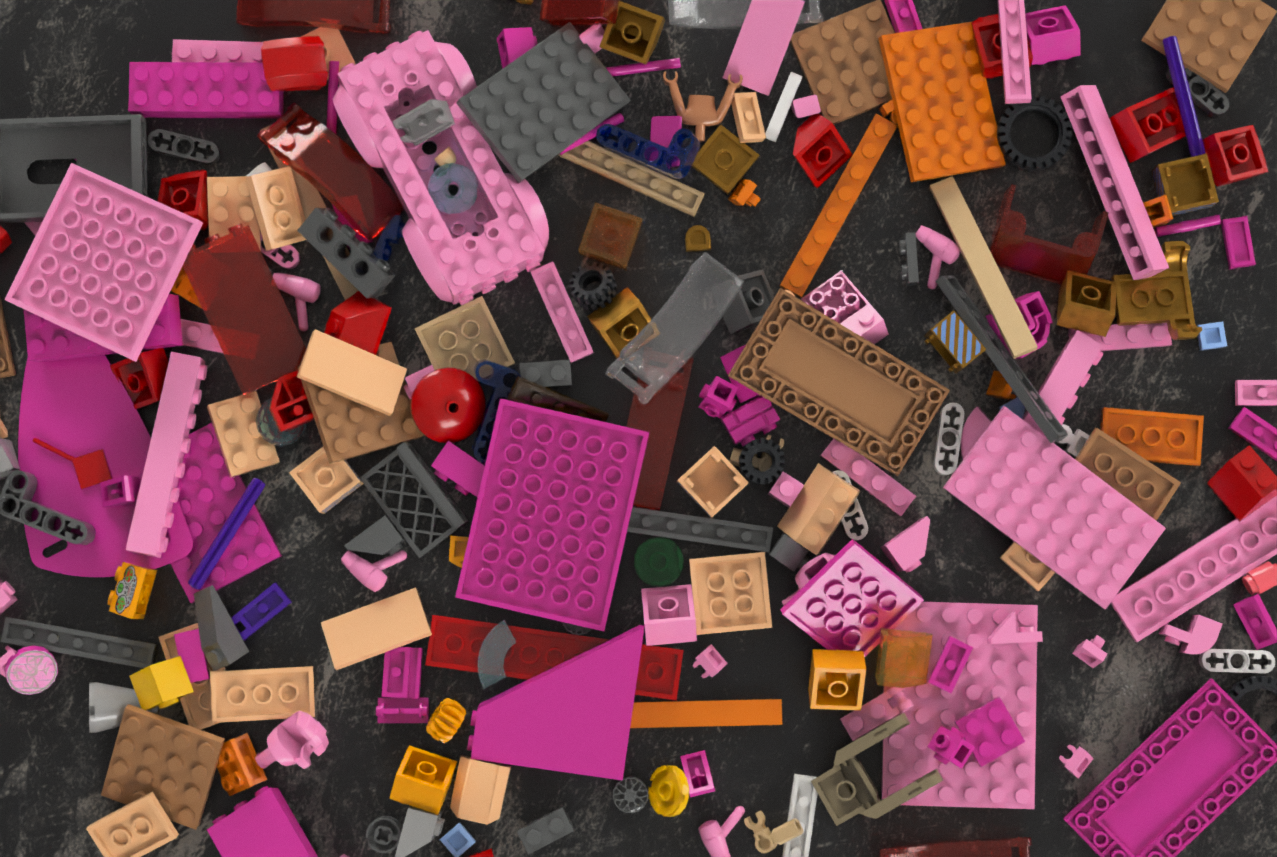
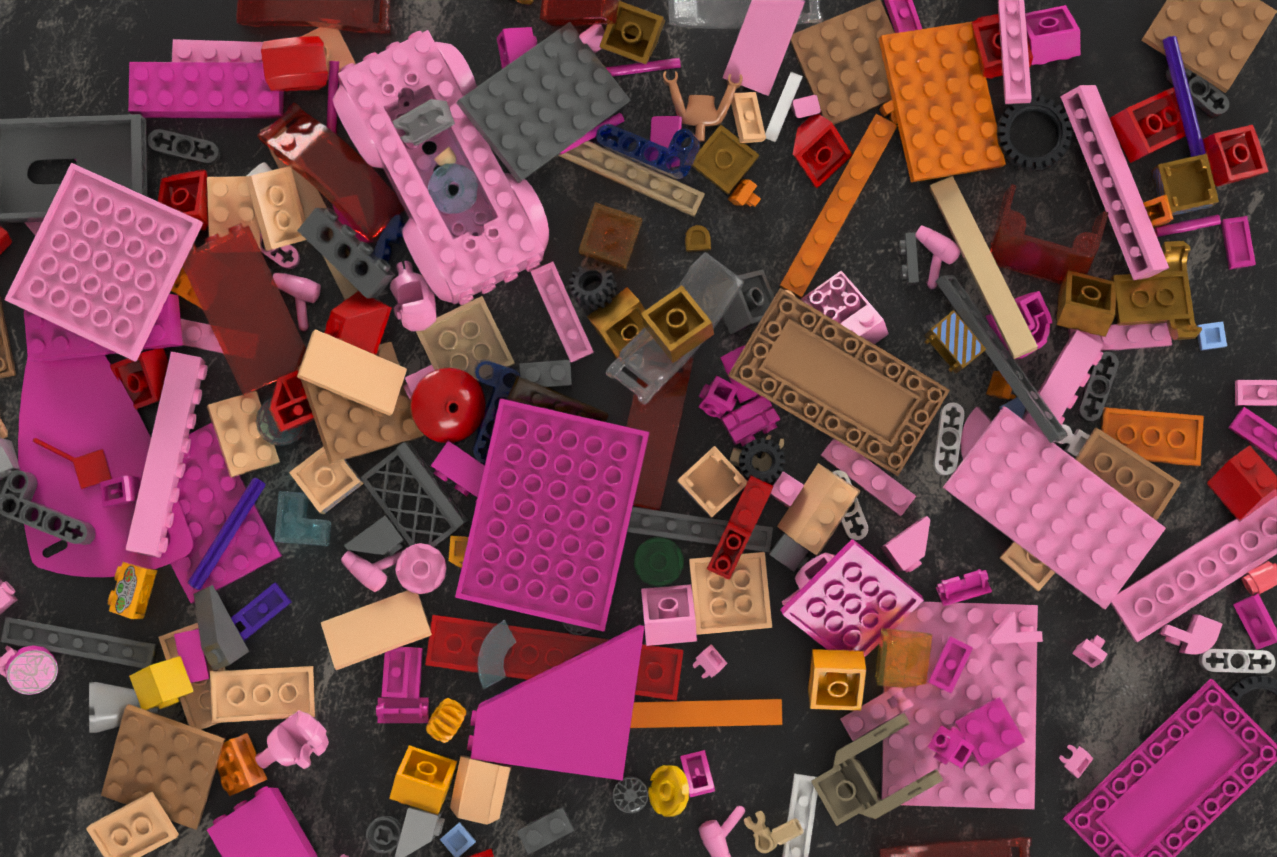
(292, 523): none -> clear light blue brick
(414, 298): none -> bright pink piece
(421, 568): none -> bright pink tile
(677, 324): none -> pearl gold brick
(739, 527): none -> red slope
(957, 590): none -> dark pink hinge
(1098, 406): none -> dark grey beam

